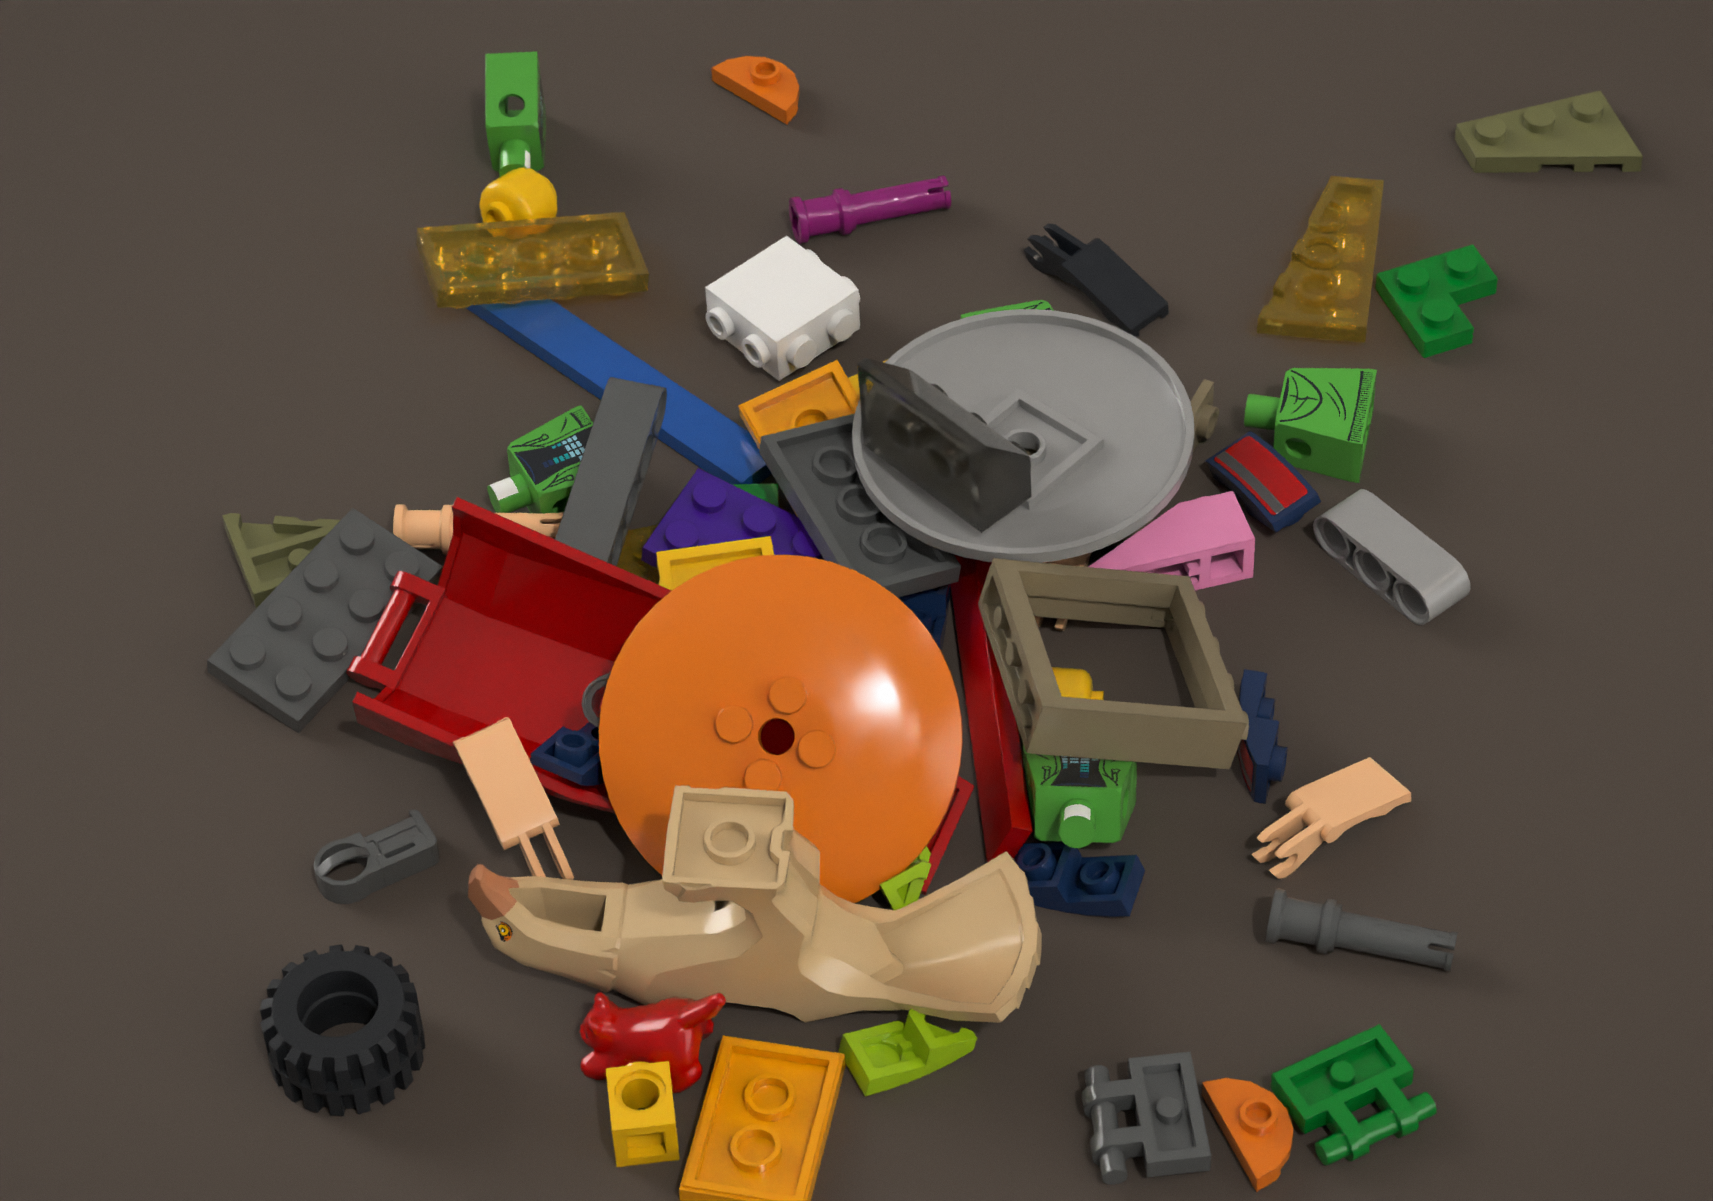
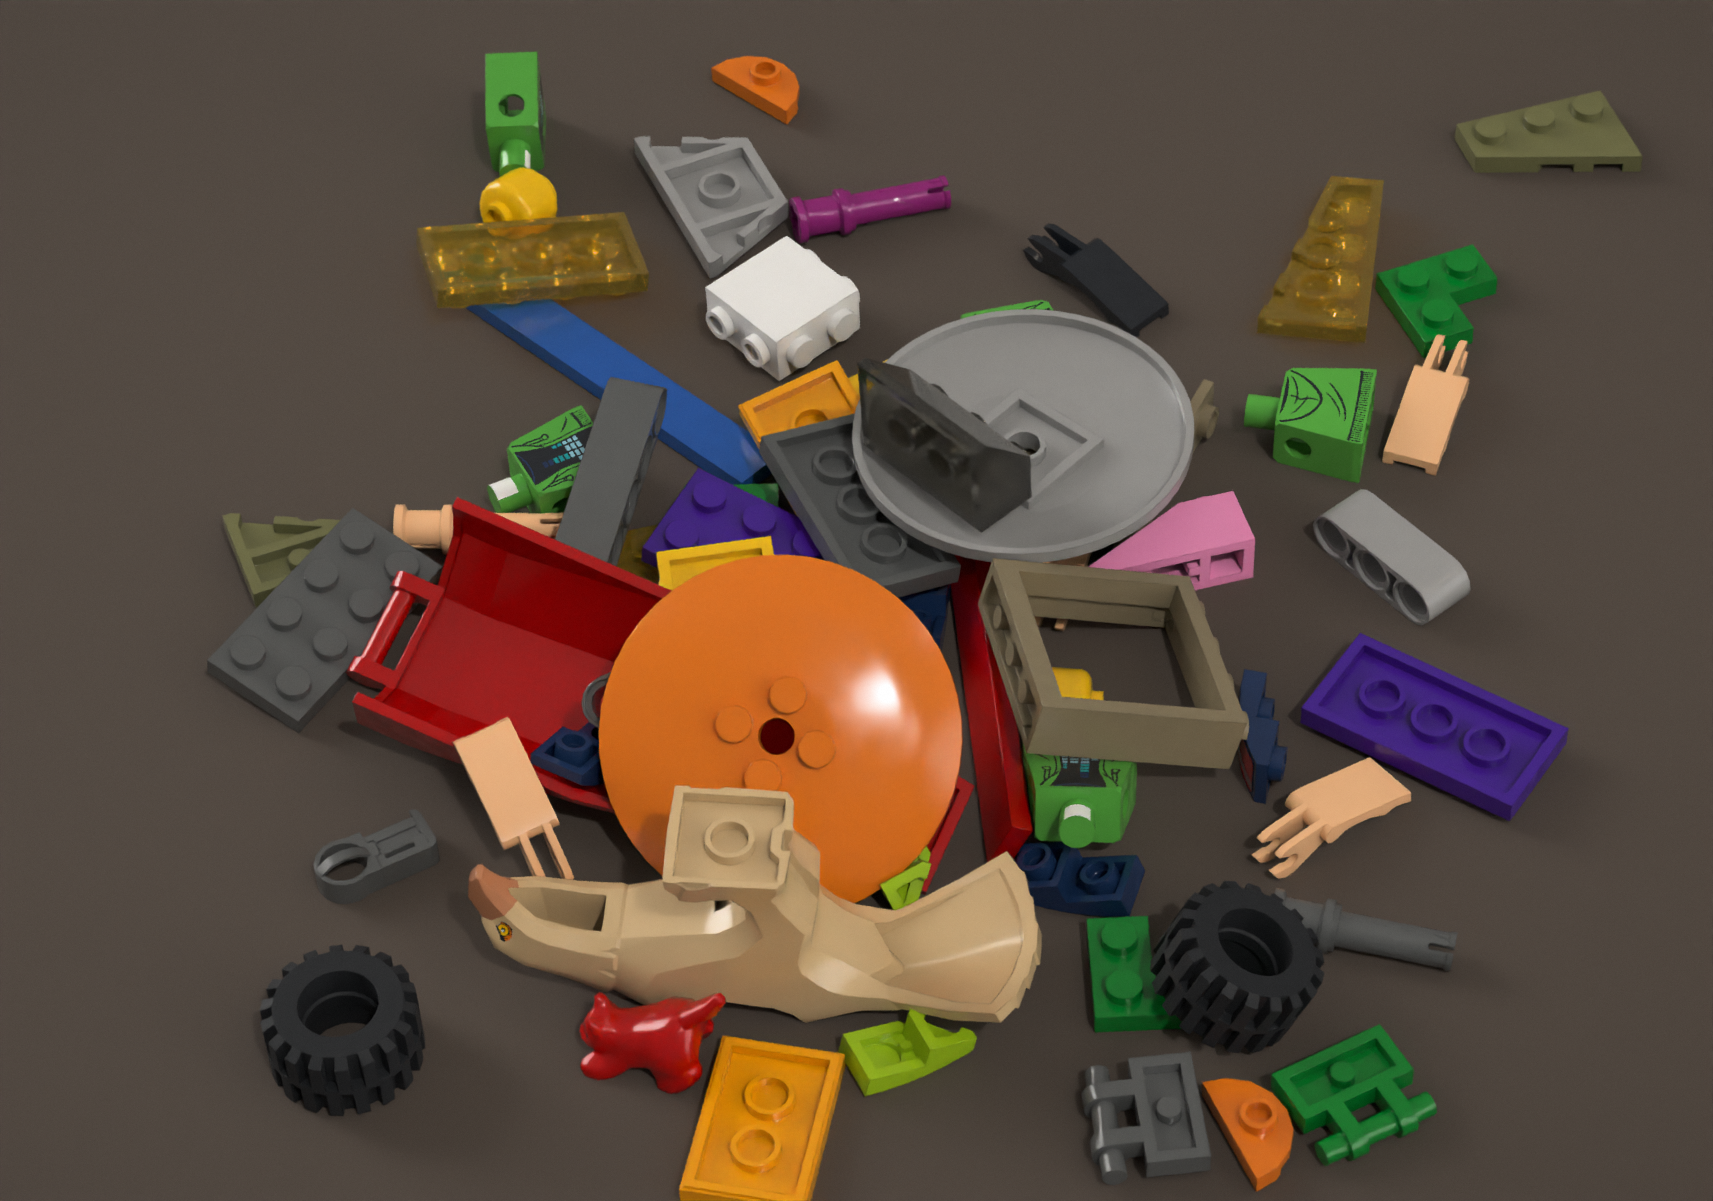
(648, 1133): yellow brick -> none
(715, 194): none -> light grey wing
(1122, 977): none -> green plate
(1237, 967): none -> black tyre
(1264, 481): slope -> none
(1428, 409): none -> light nougat arm
(1434, 726): none -> dark purple plate

